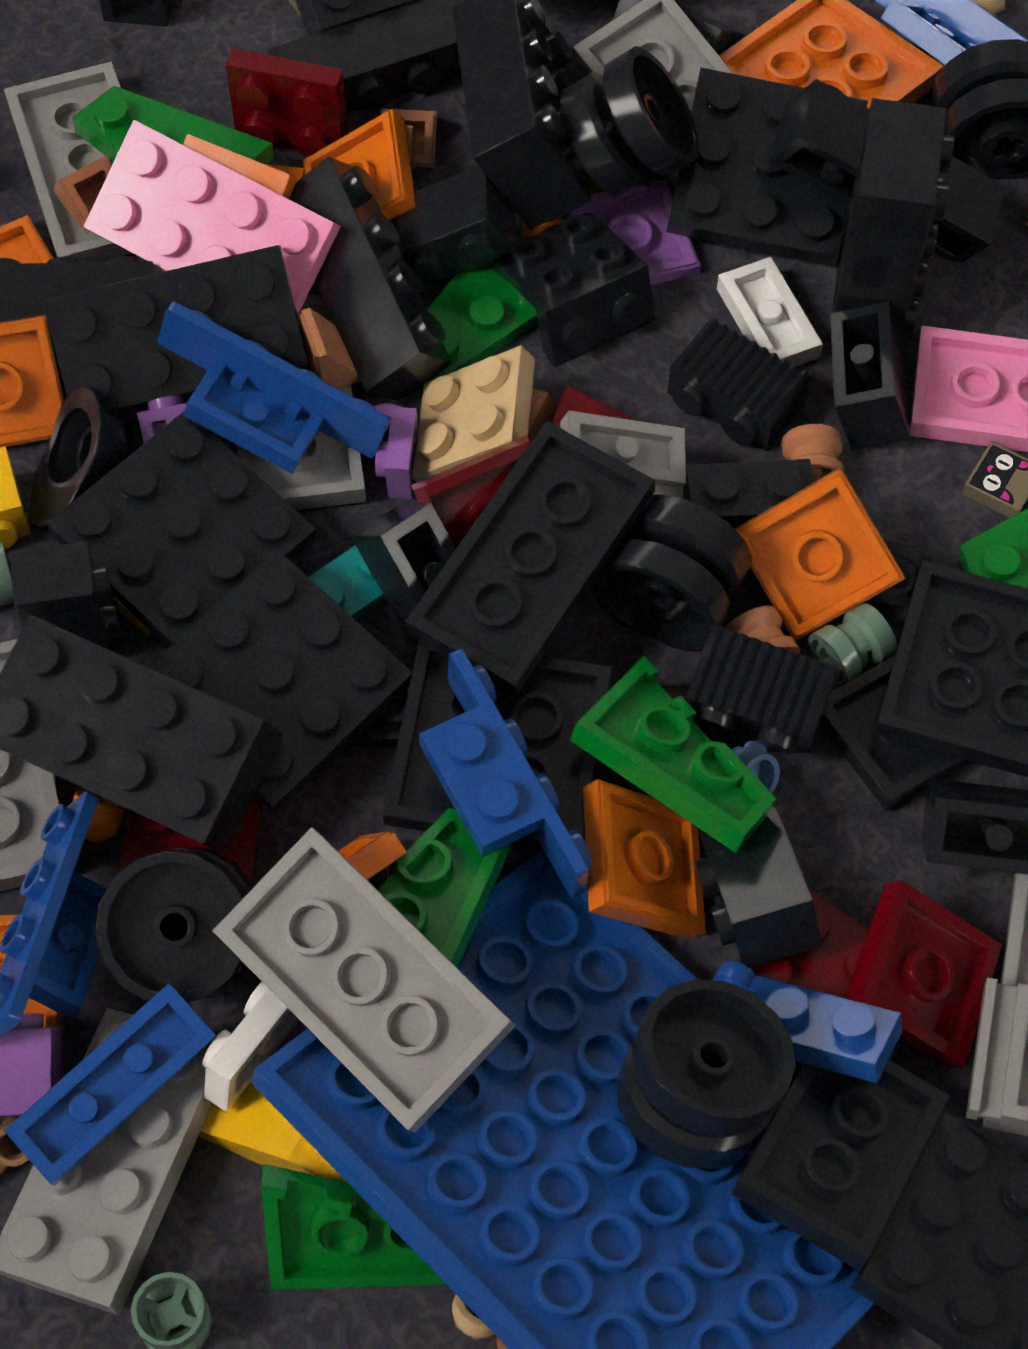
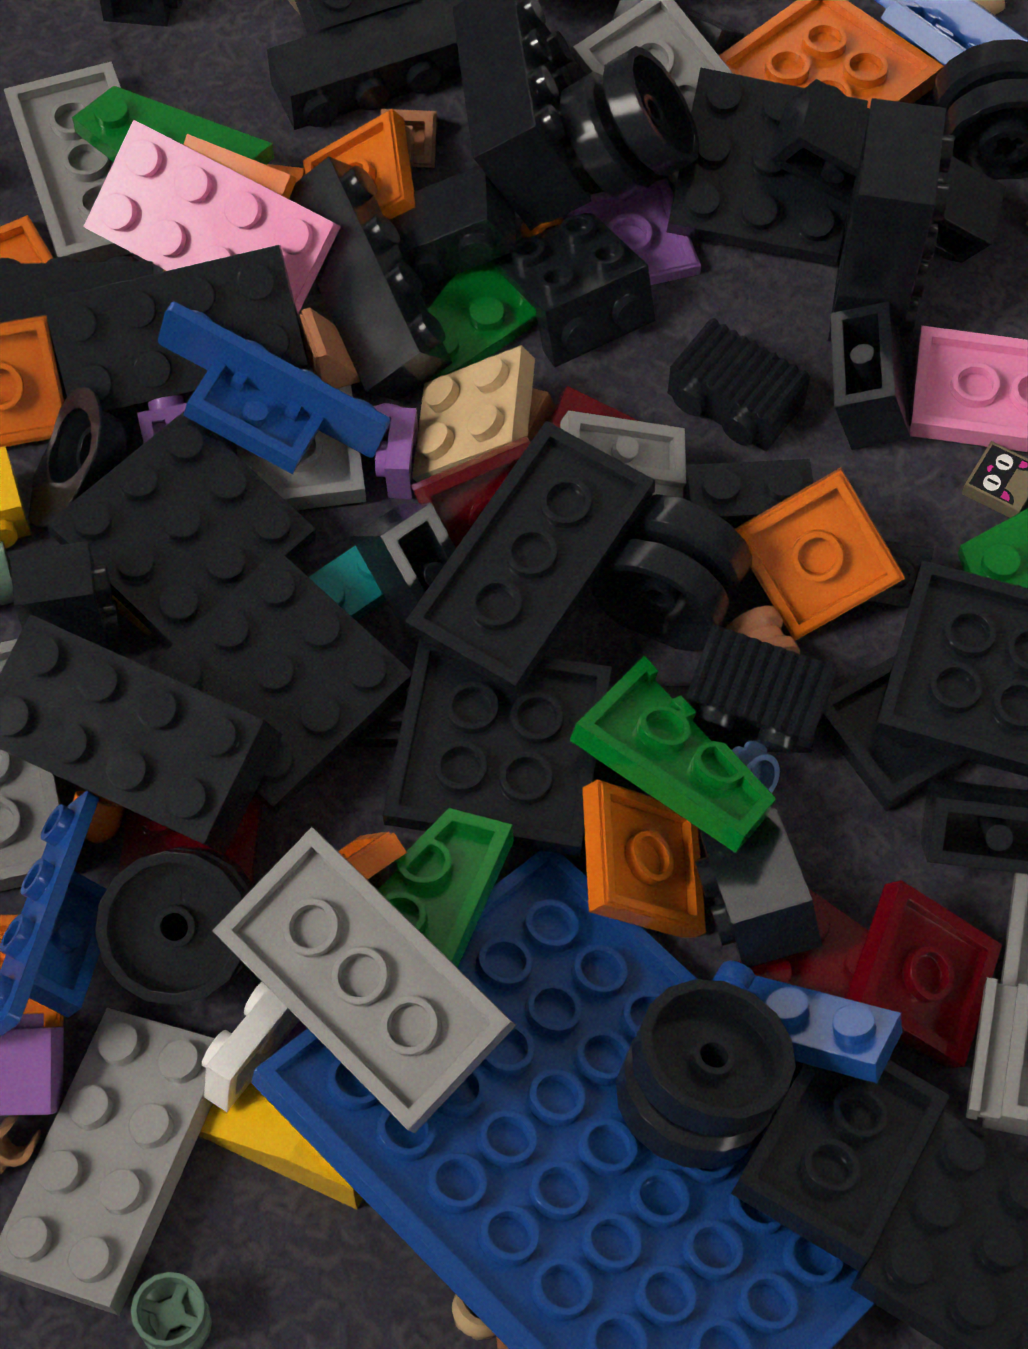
(81, 188): nougat slope -> none
(110, 1085): blue plate -> none
(286, 100): dark red plate -> none
(331, 1237): green wing -> none
(491, 782): blue bracket -> none
(769, 311): white plate -> none
(814, 442): nougat wheel -> none
(857, 642): sand green wheel -> none

